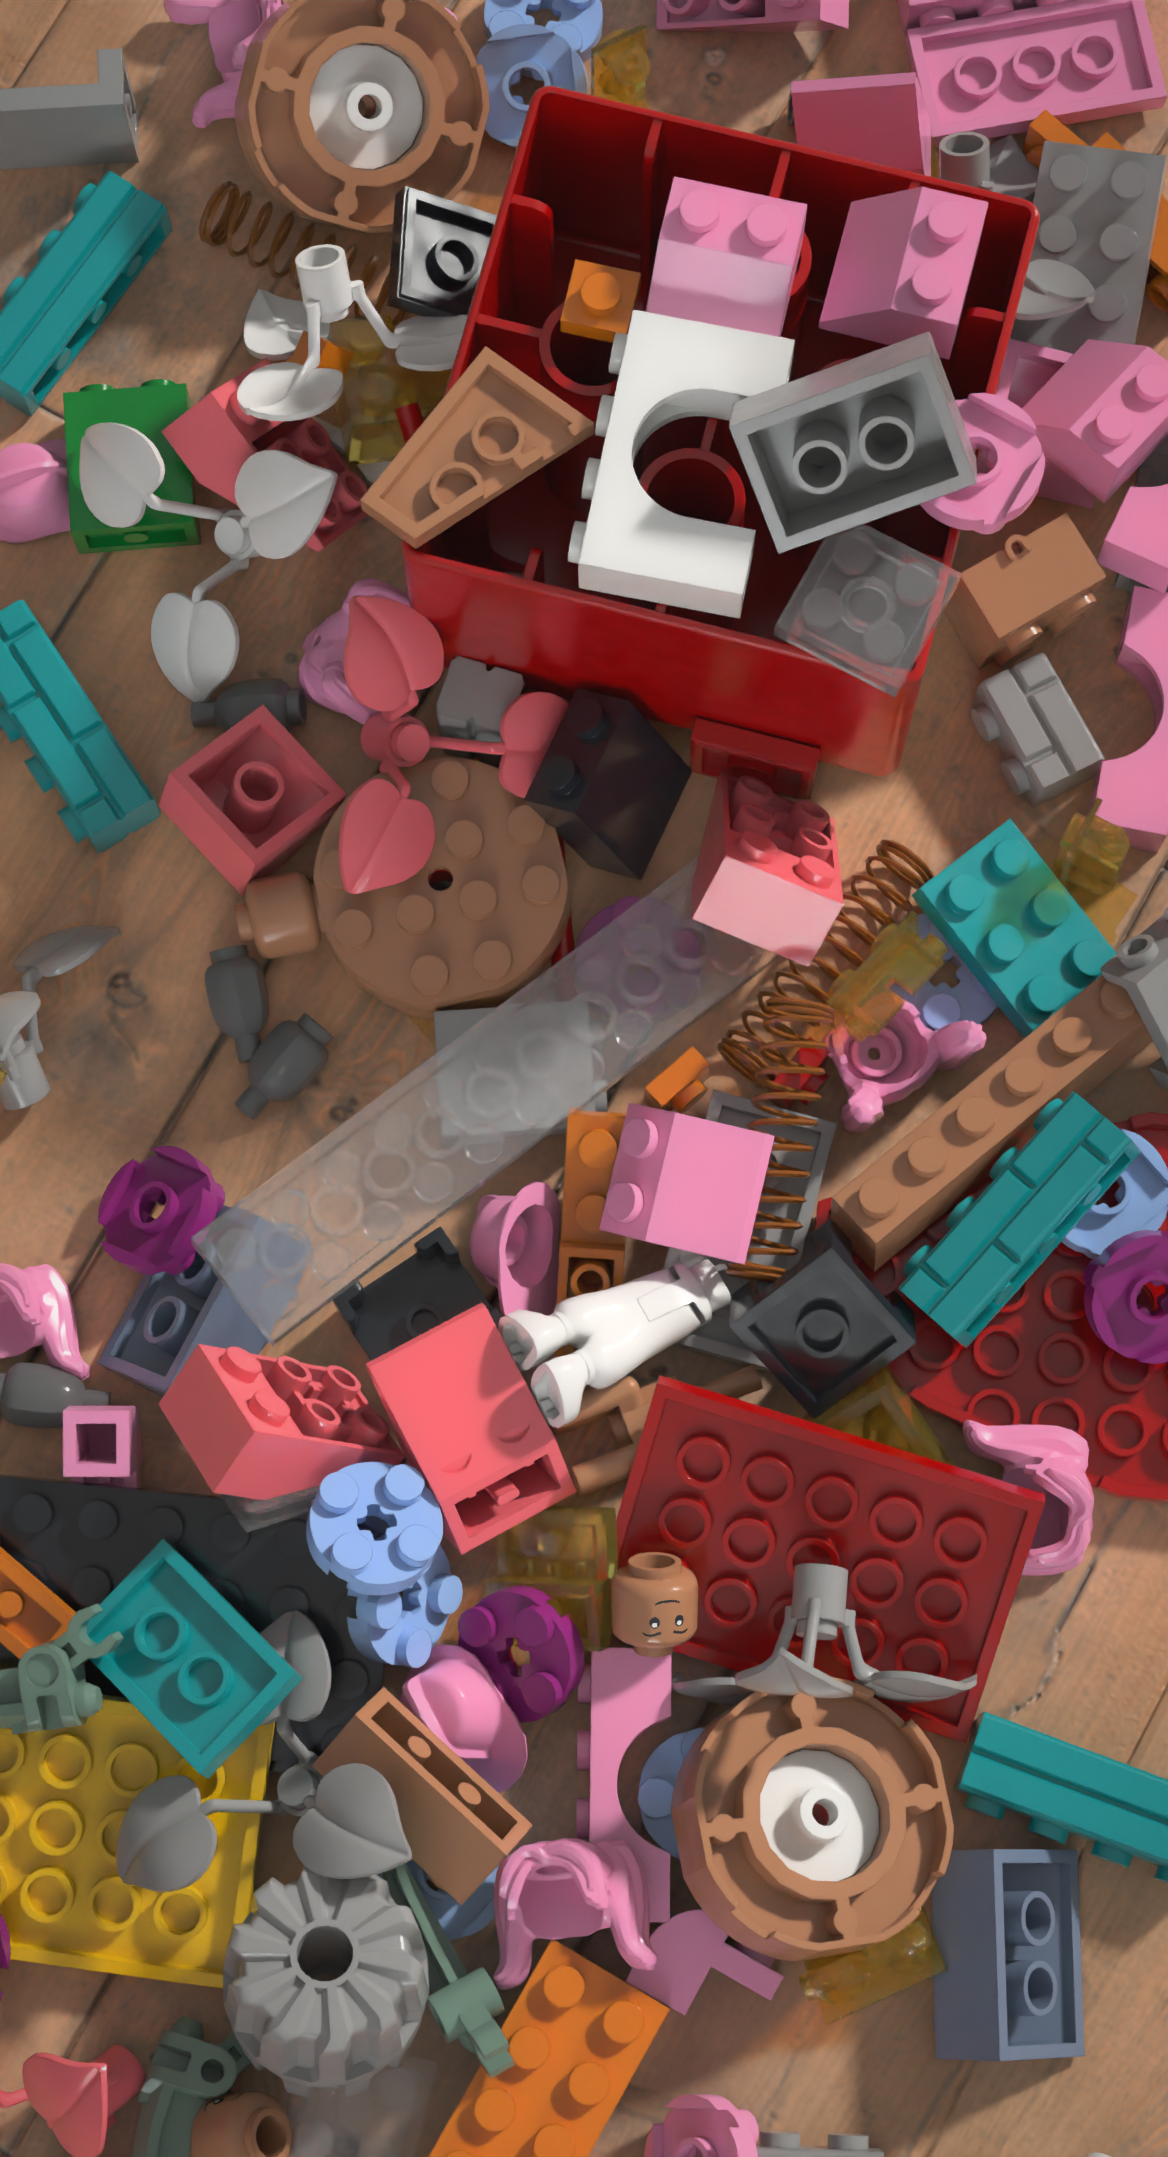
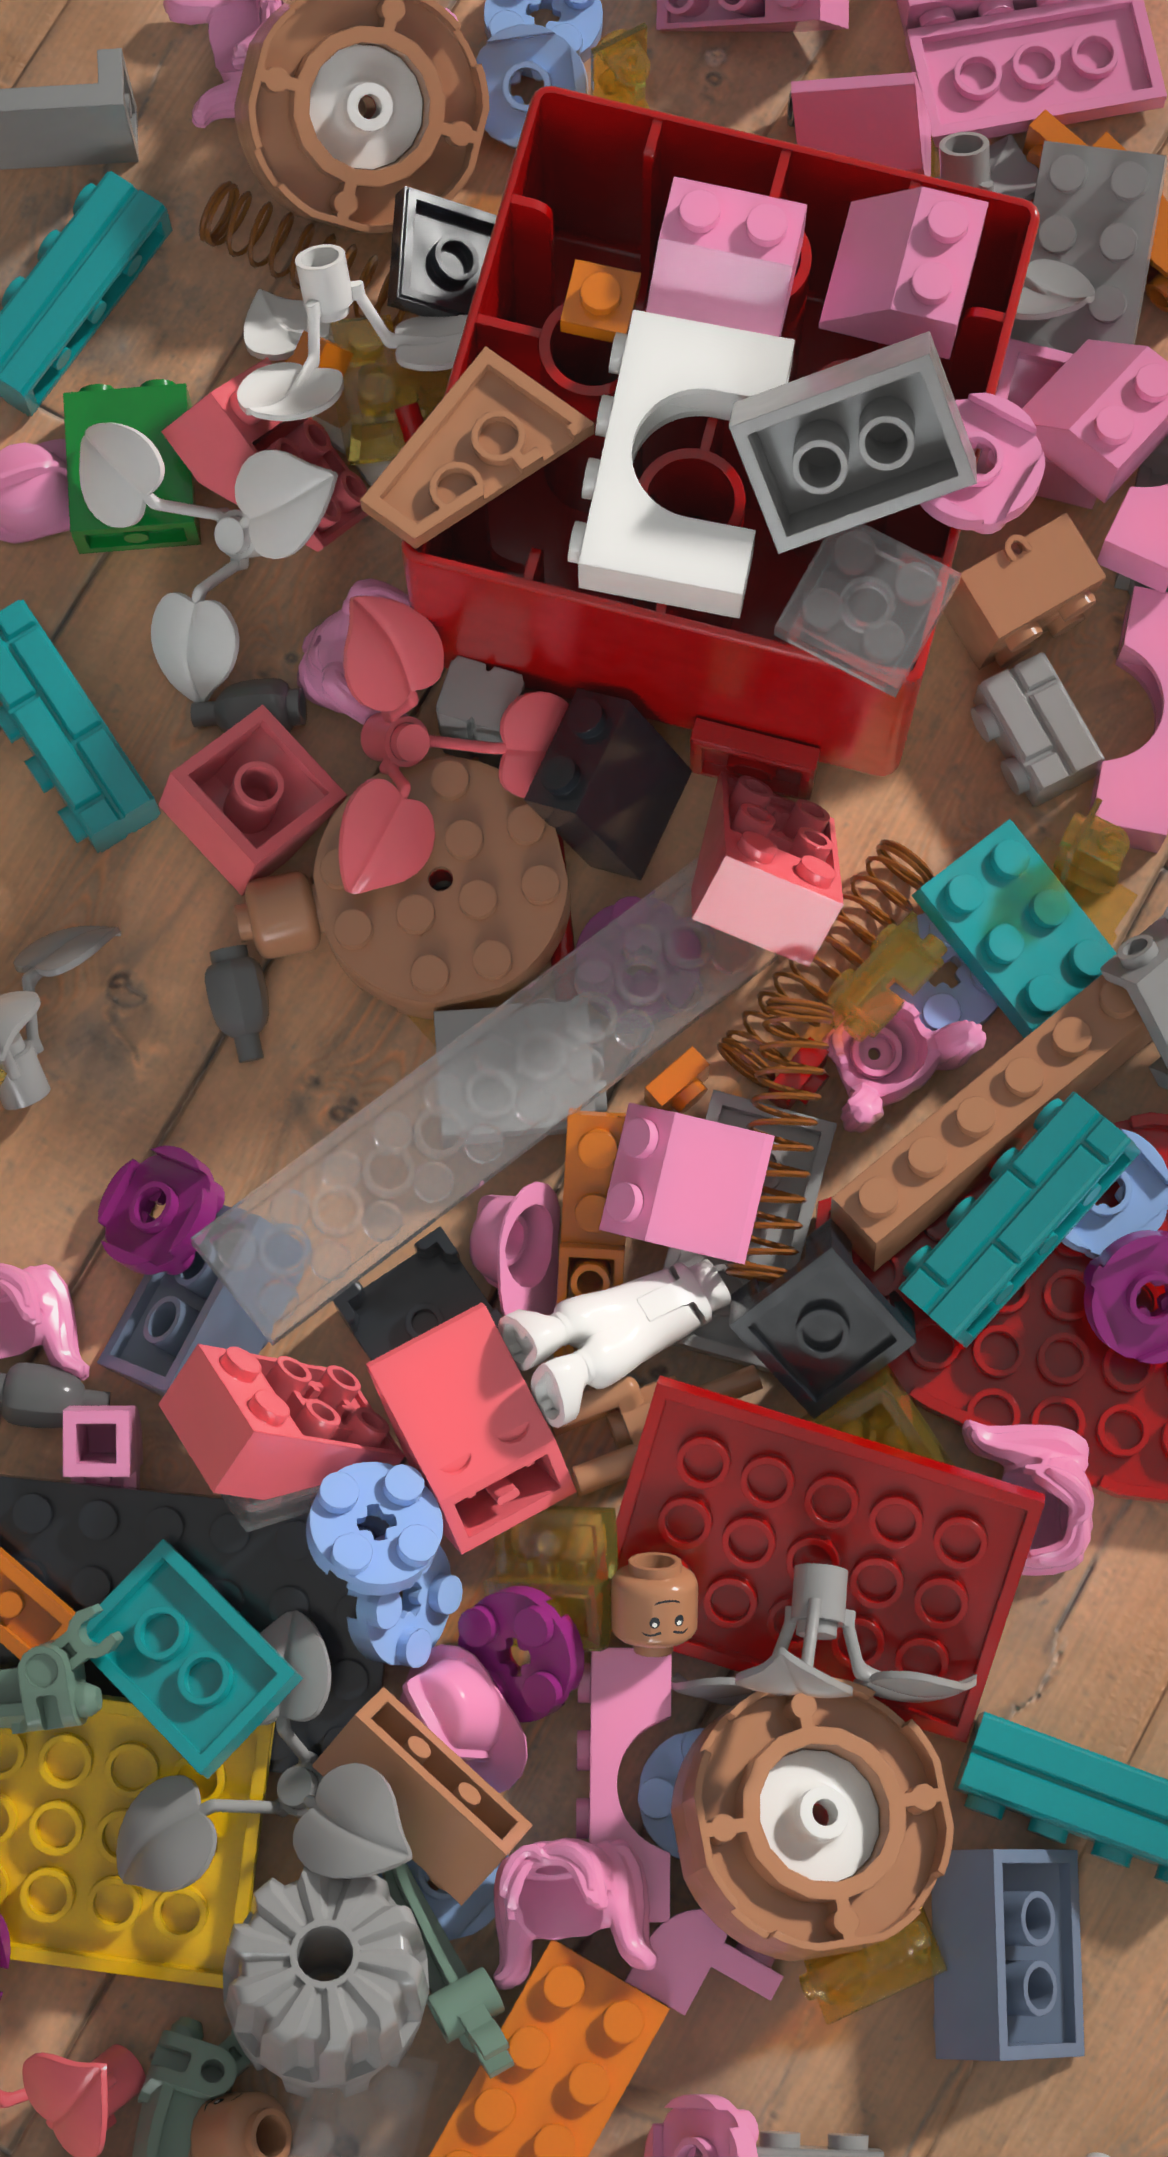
(285, 1064): dark grey plant -> none

